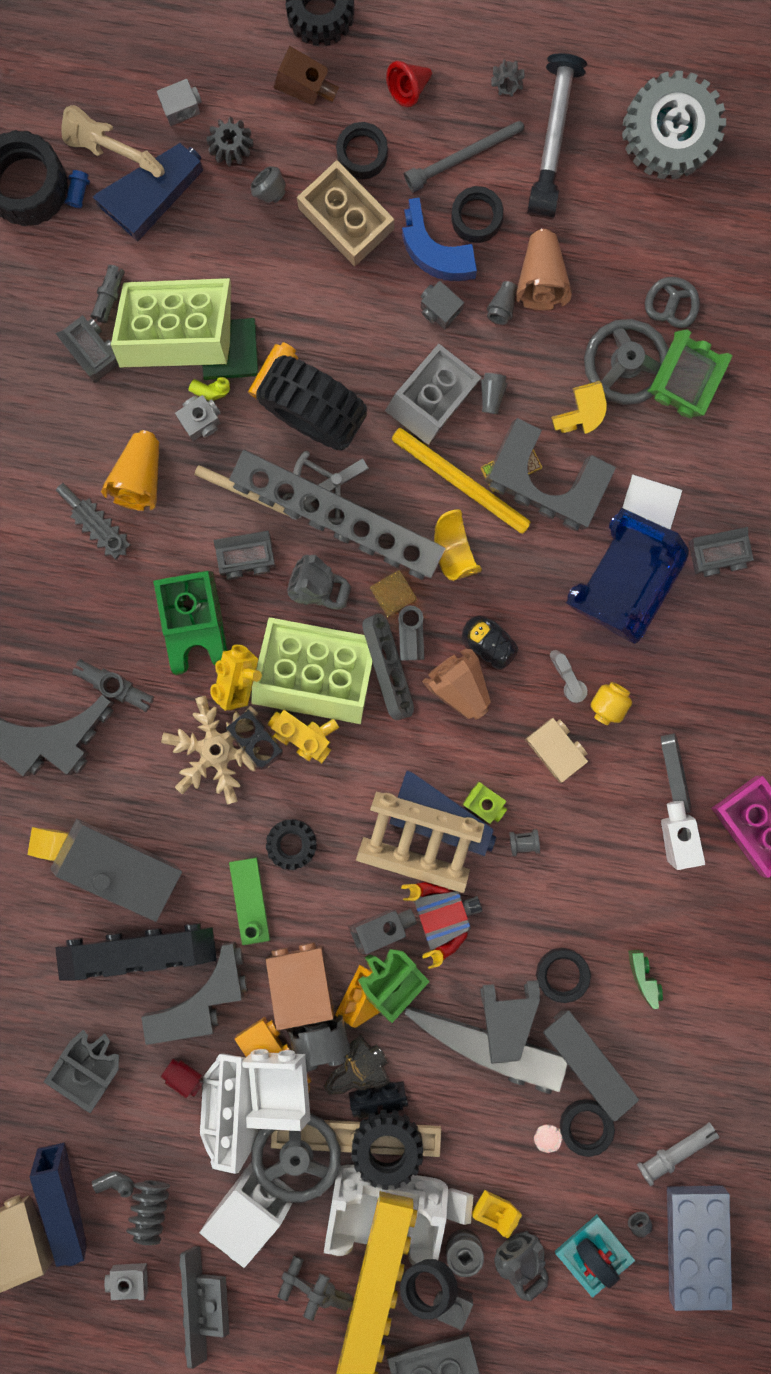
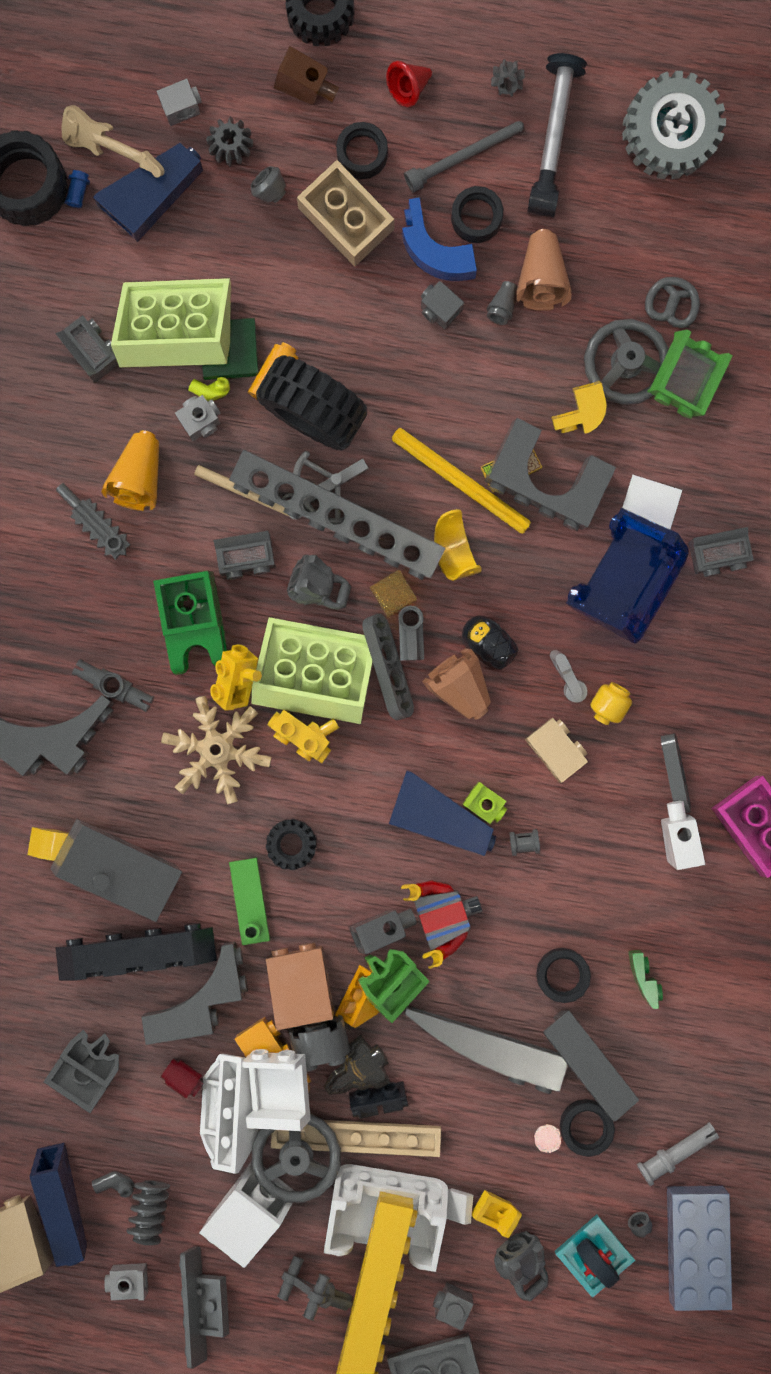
(107, 293): dark grey pin -> none
(257, 736): black piece -> none
(387, 1173): black tyre -> none
(409, 1294): black tyre -> none
(412, 864): tan fence -> none
(432, 393): light grey slope -> none
(464, 1253): dark grey wheel -> none
(493, 390): dark grey cone -> none
(509, 1021): dark grey flag -> none

